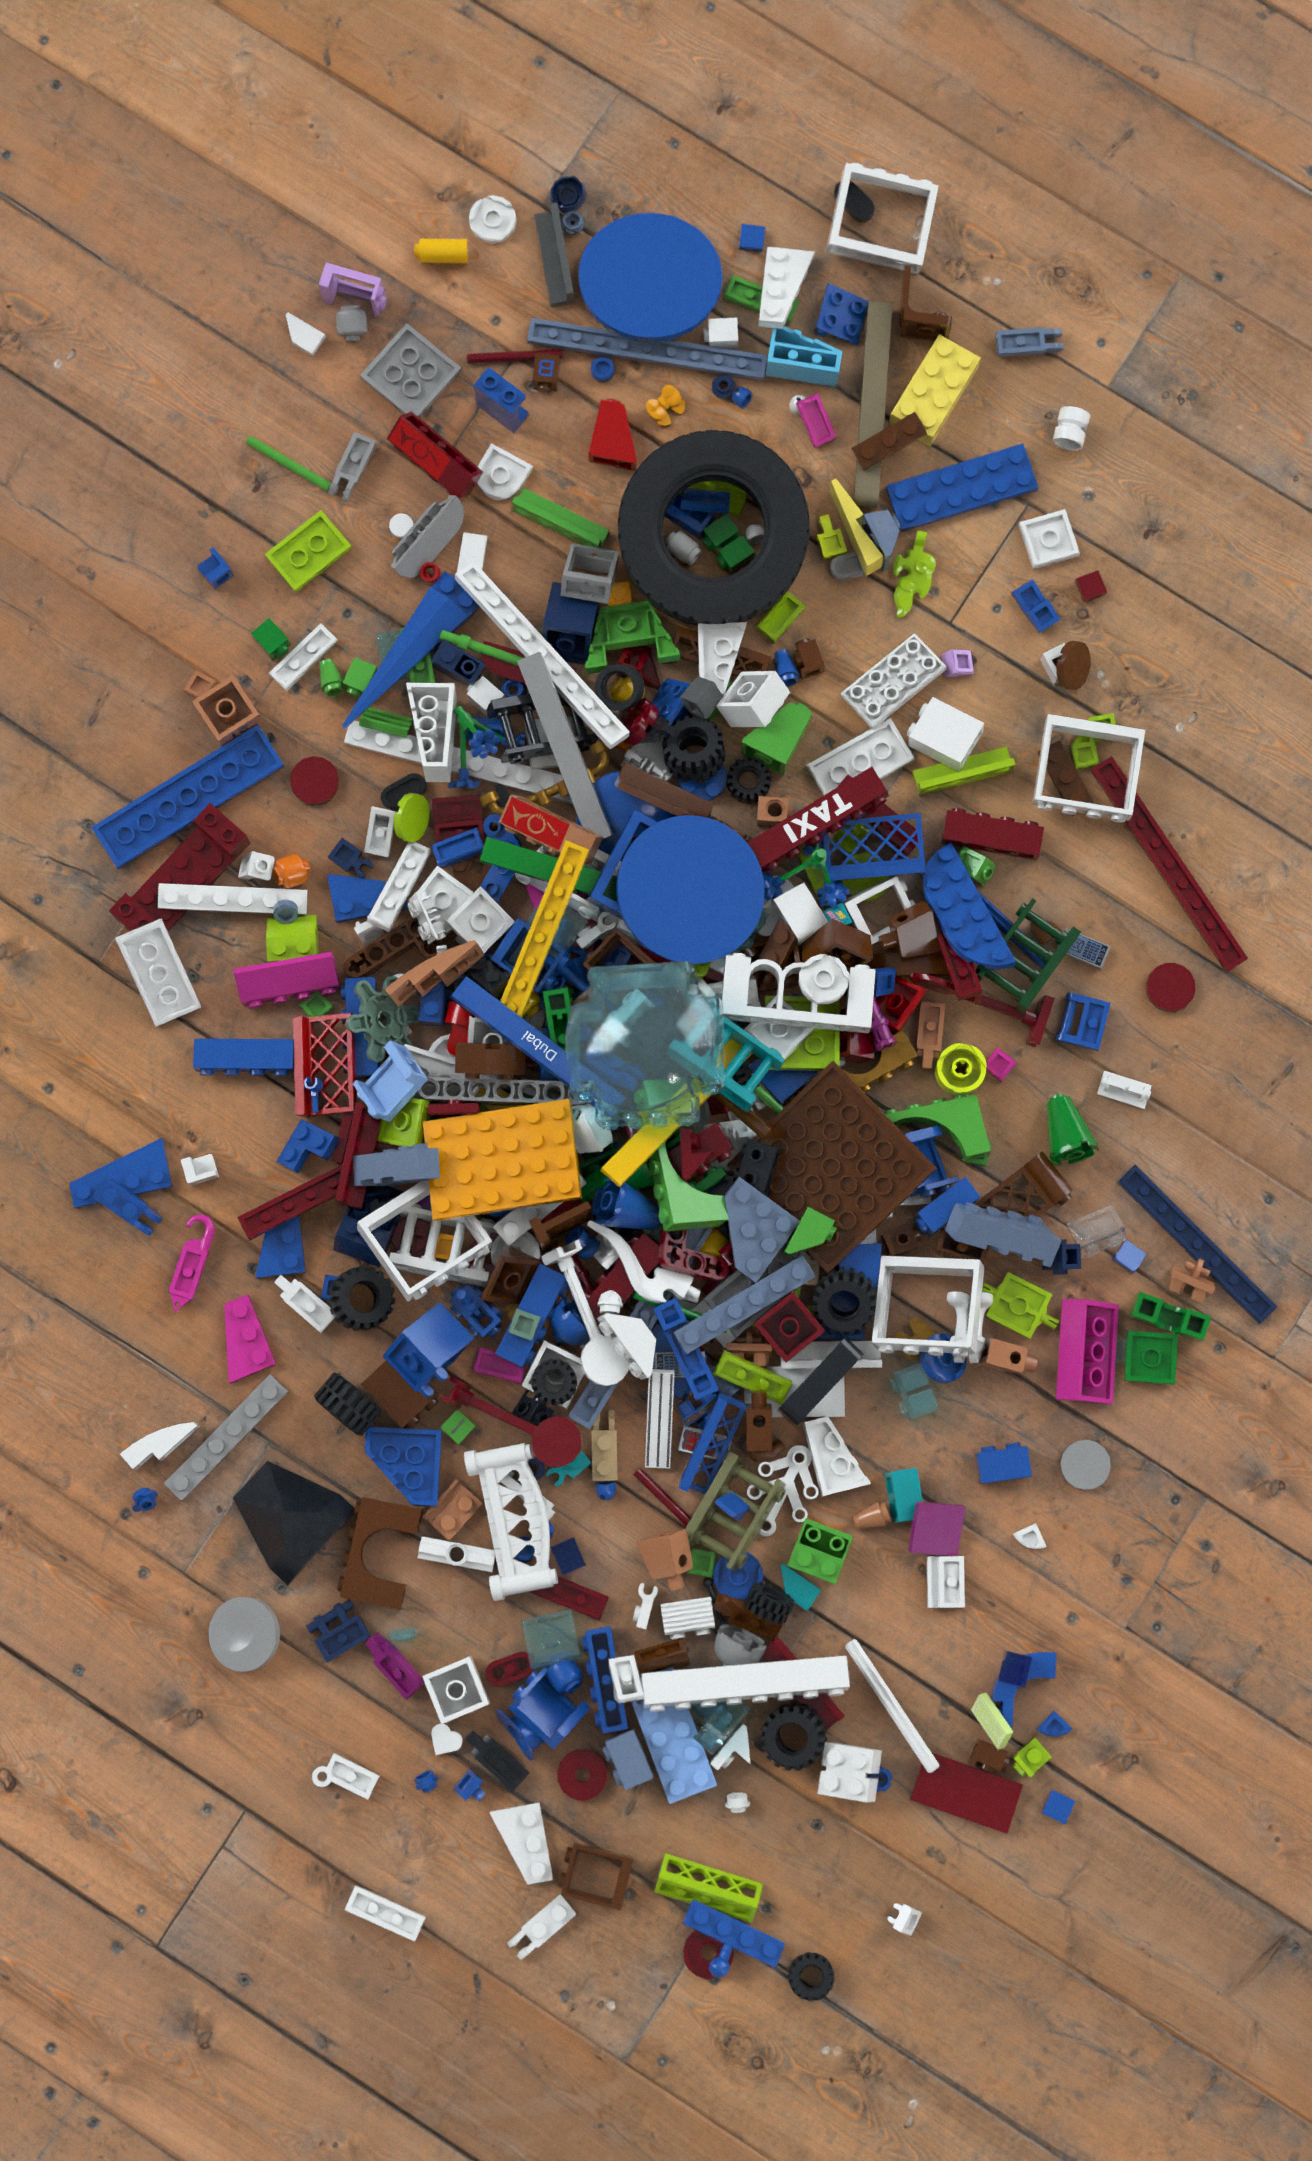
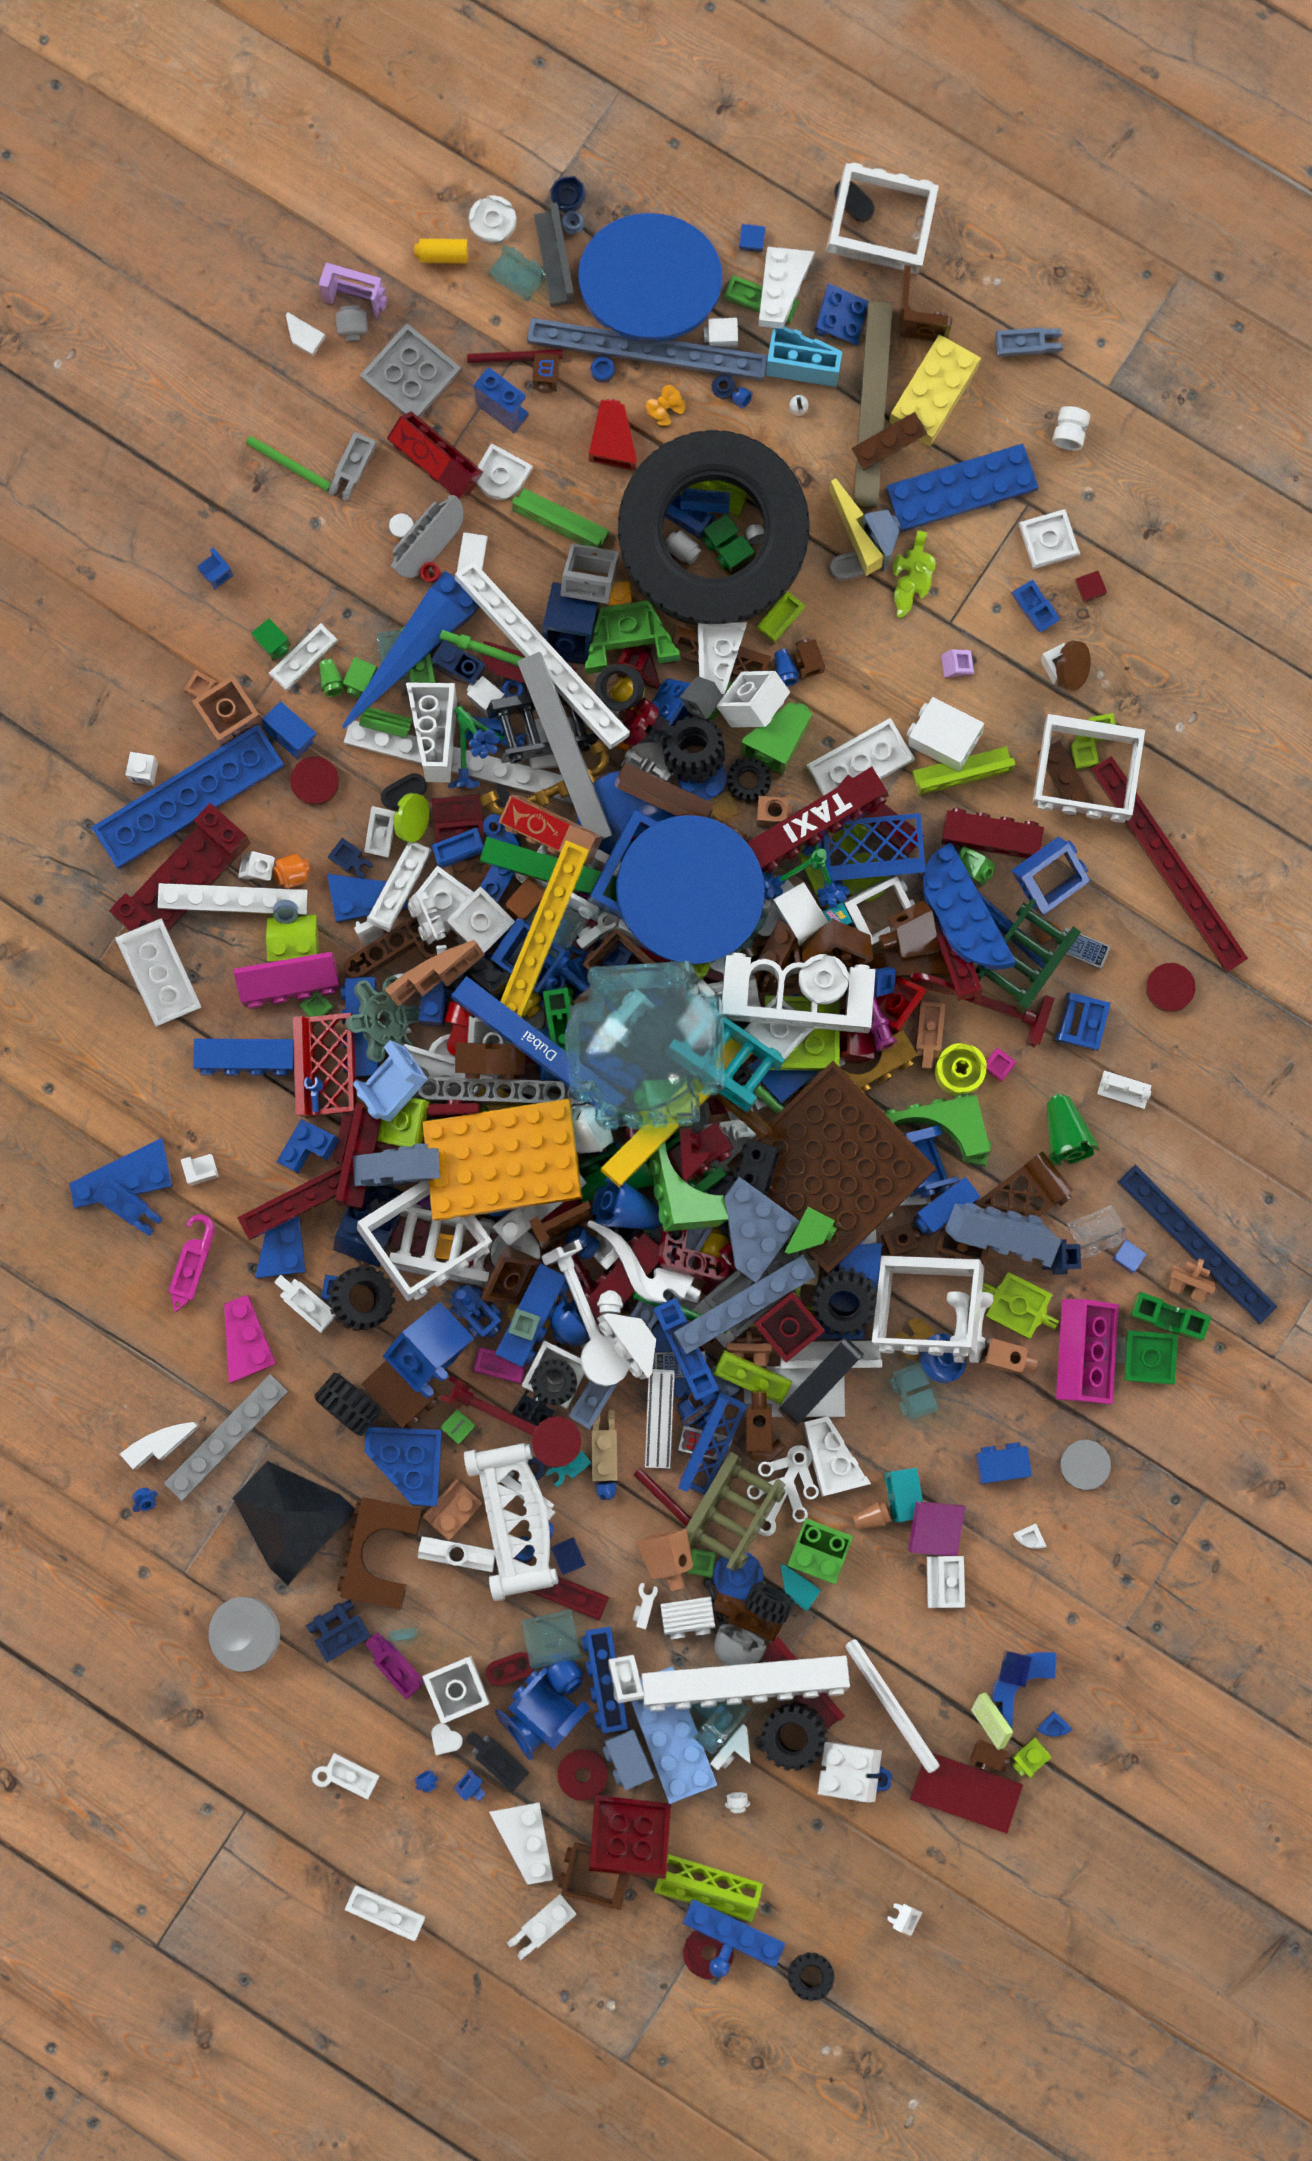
(141, 769): none -> white brick
(288, 730): none -> blue hinge
(308, 551): lime plate -> none
(517, 272): none -> clear light blue bracket
(525, 899): none -> dark orange slope
(630, 1837): none -> dark red plate
(662, 1656): reddish brown panel -> none
(724, 806): none -> clear yellow tile
(733, 1506): blue slope -> none
(815, 420): dark pink tile -> none
(830, 541): neon yellow plate -> none
(893, 681): white tile -> none
(1039, 860): none -> blue window
(1058, 1806): blue tile -> none

